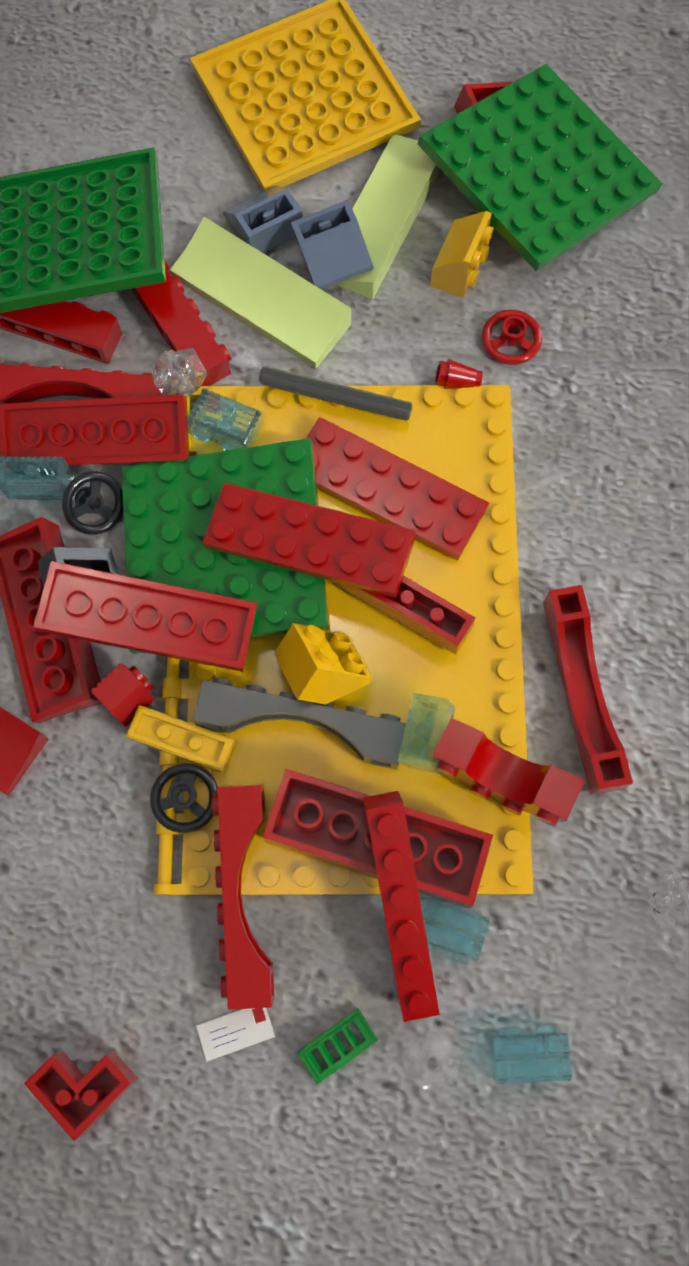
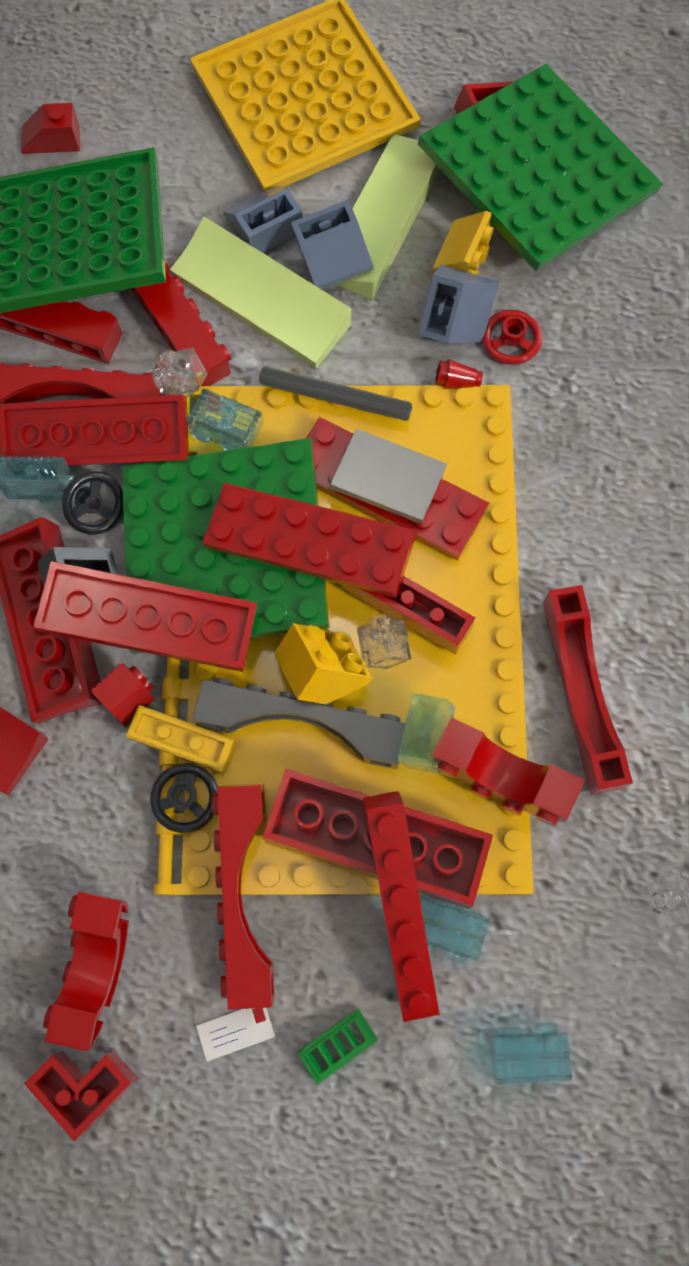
(51, 130): none -> red slope
(92, 974): none -> red brick
(384, 642): none -> clear brick
(388, 476): none -> light grey tile
(458, 306): none -> sand blue slope

